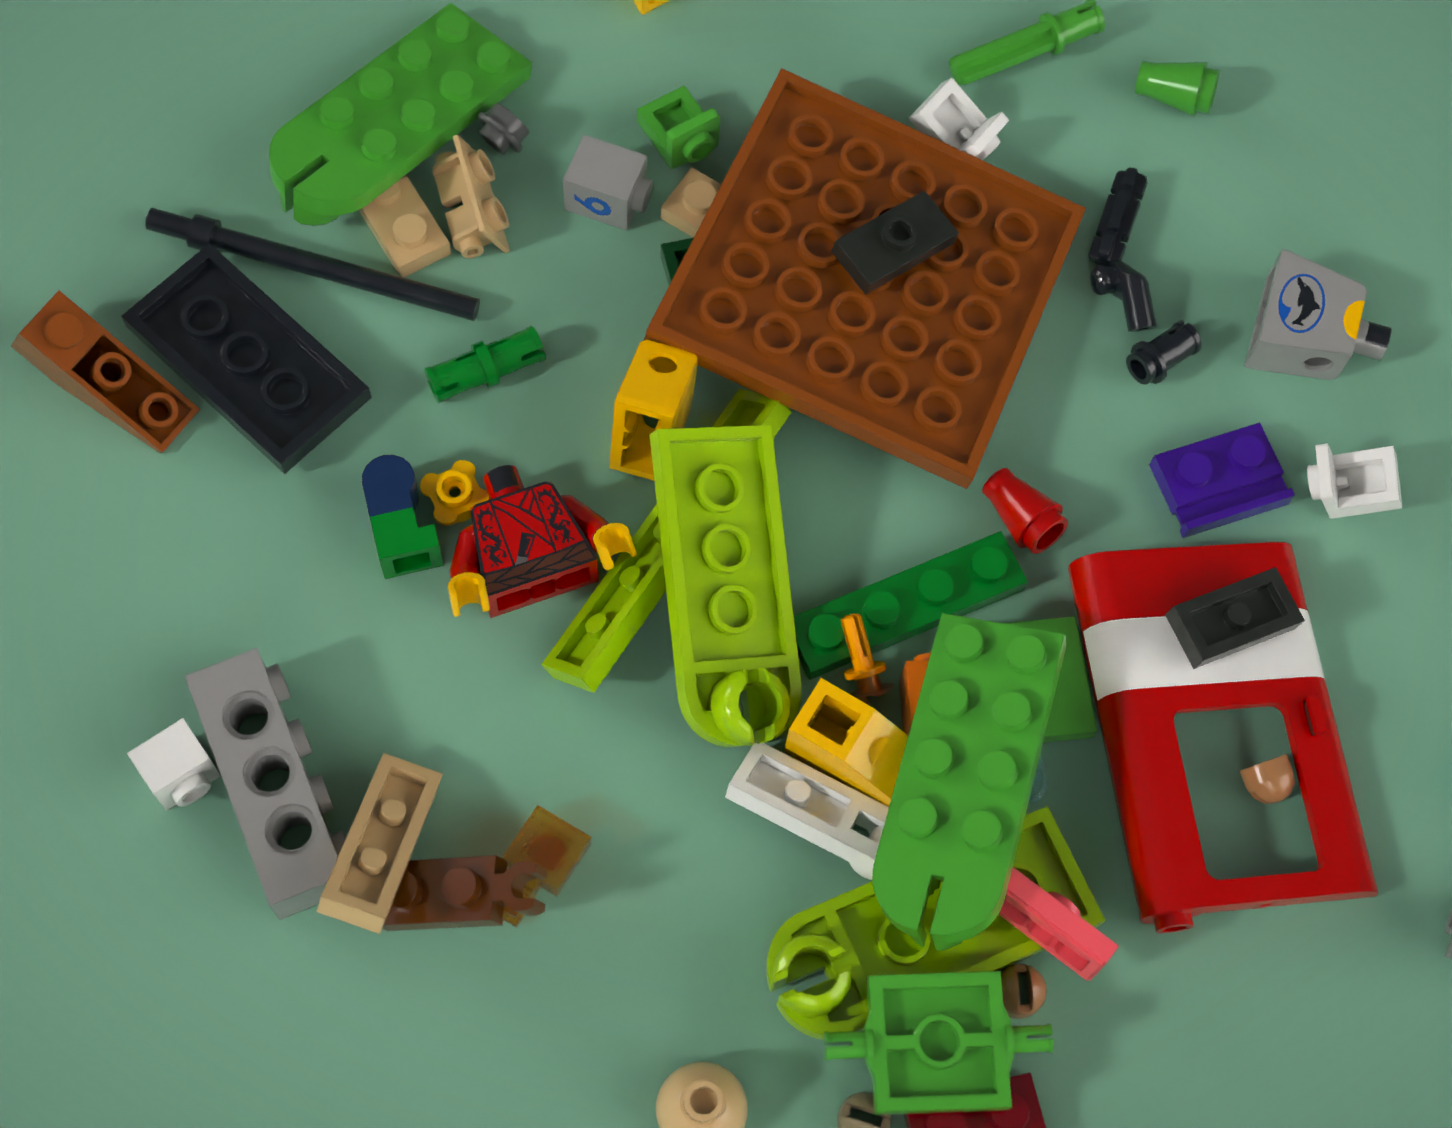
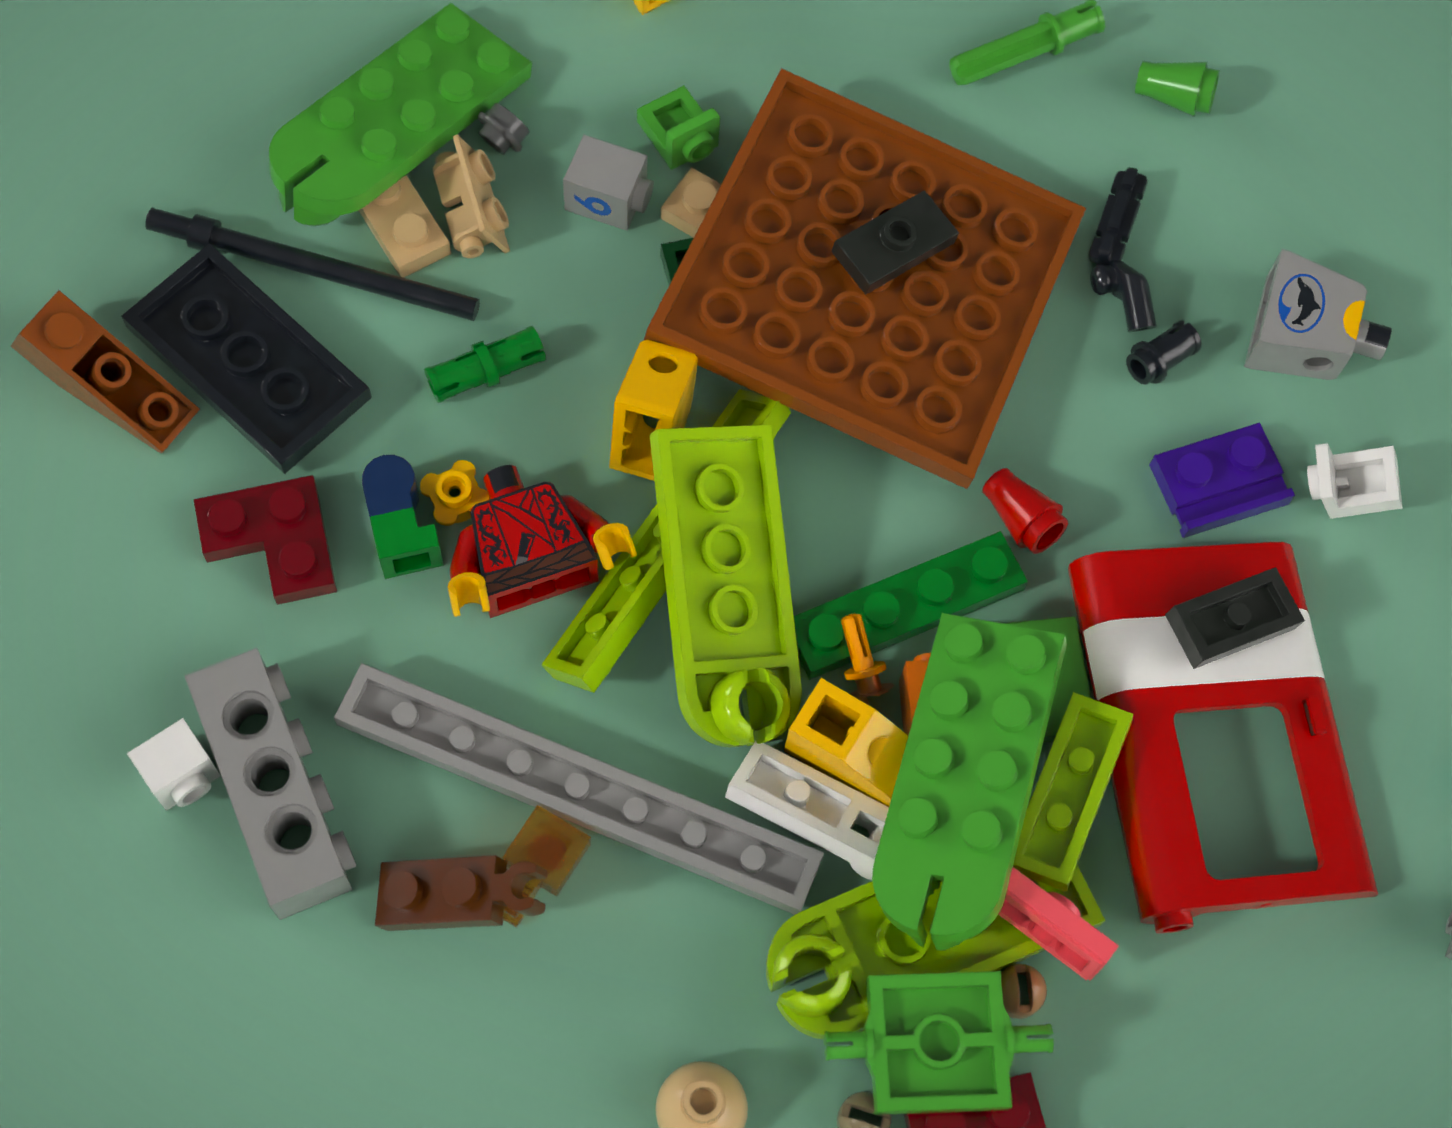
(275, 519): none -> dark red plate
(380, 844): tan plate -> none
(580, 789): none -> light grey plate
(957, 121): white bracket -> none
(1070, 790): none -> lime plate
(1269, 780): medium nougat hinge -> none

